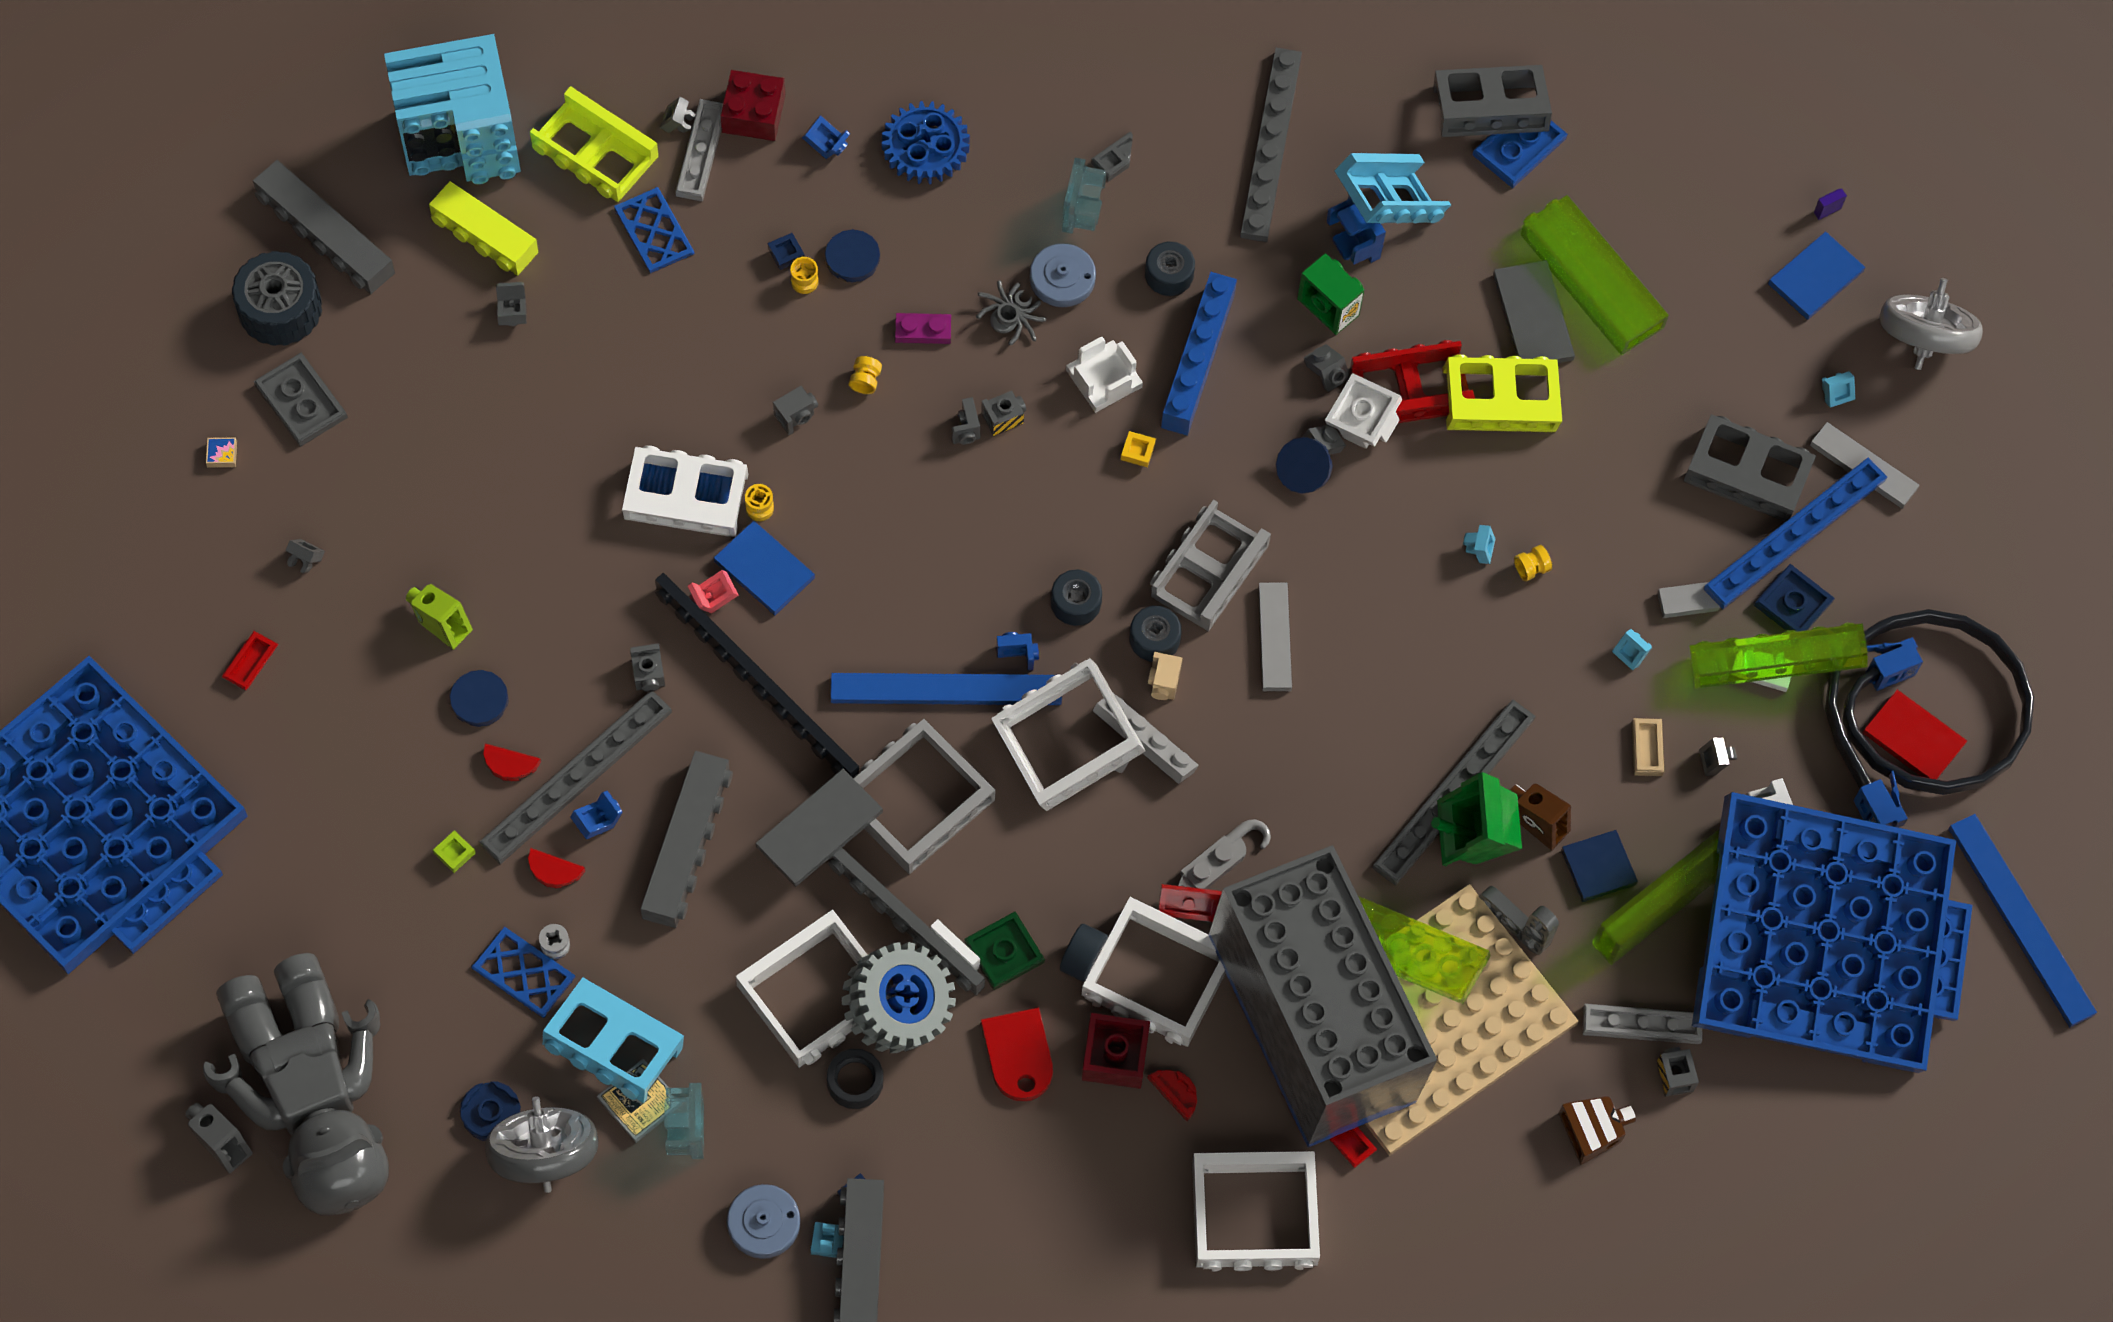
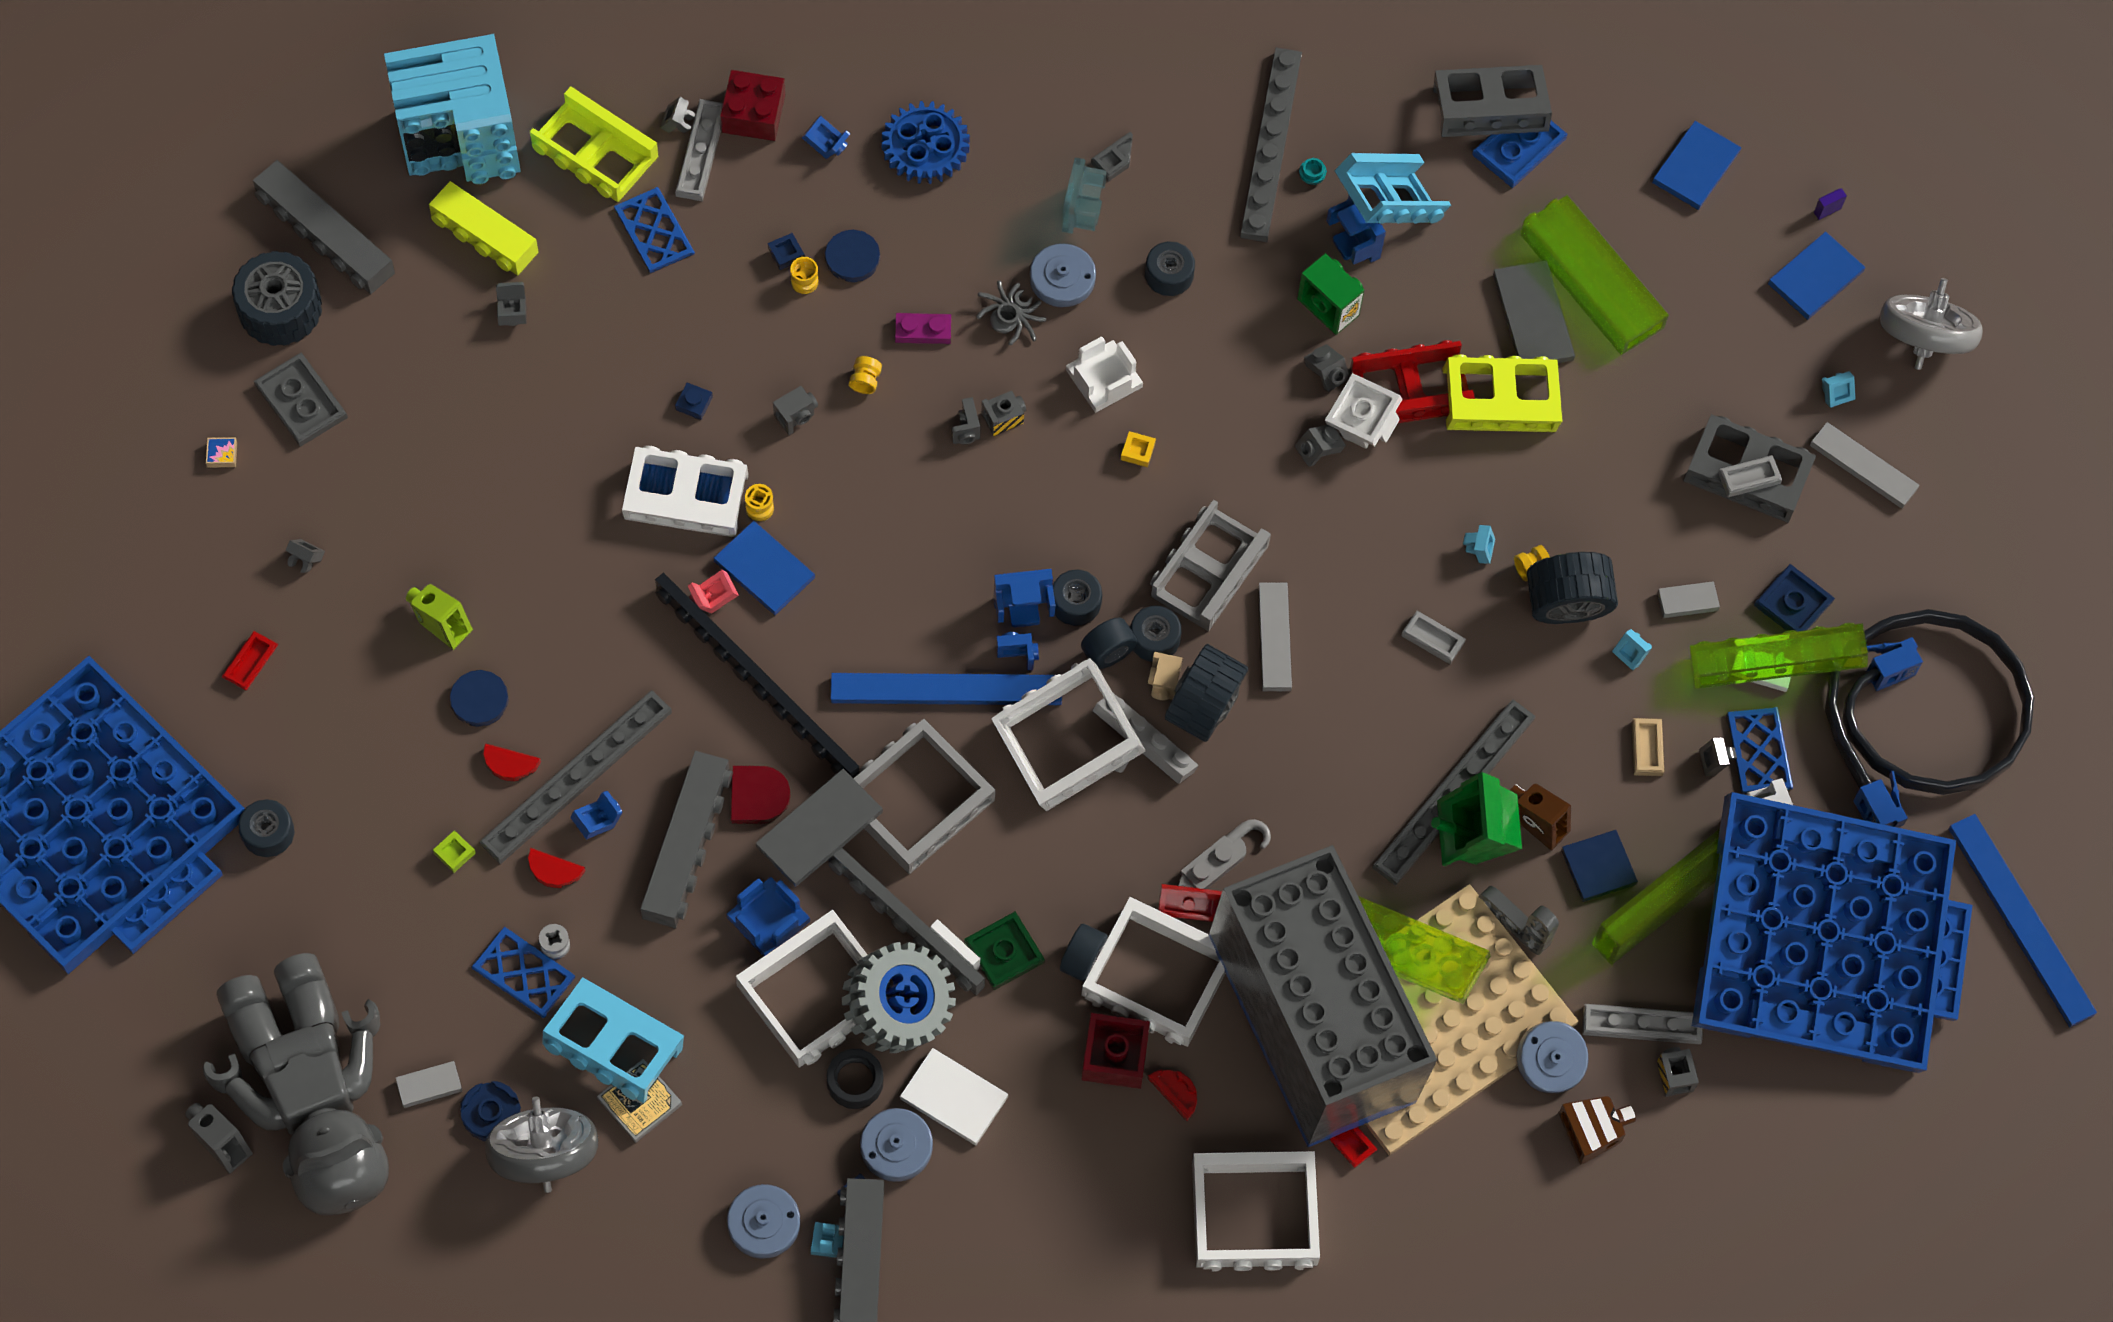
(268, 839): none -> black wheel
(429, 1084): none -> light grey tile
(645, 657): dark grey brick -> none
(685, 1121): clear light blue panel -> none
(694, 401): none -> dark blue plate
(758, 794): none -> dark red tile
(768, 914): none -> blue panel
(896, 1144): none -> sand blue wheel
(954, 1096): none -> white tile
(1018, 1051): red tile -> none
(1022, 594): none -> blue panel
(1109, 642): none -> black wheel
(1198, 353): blue brick -> none
(1206, 692): none -> black wheel
(1304, 465): dark blue tile -> none
(1312, 171): none -> teal plate
(1433, 637): none -> light grey tile
(1552, 1057): none -> sand blue wheel
(1572, 588): none -> black wheel
(1696, 165): none -> blue tile
(1750, 476): none -> light grey tile
(1777, 735): none -> blue window
(1795, 533): blue tile -> none
(1914, 736): red tile -> none

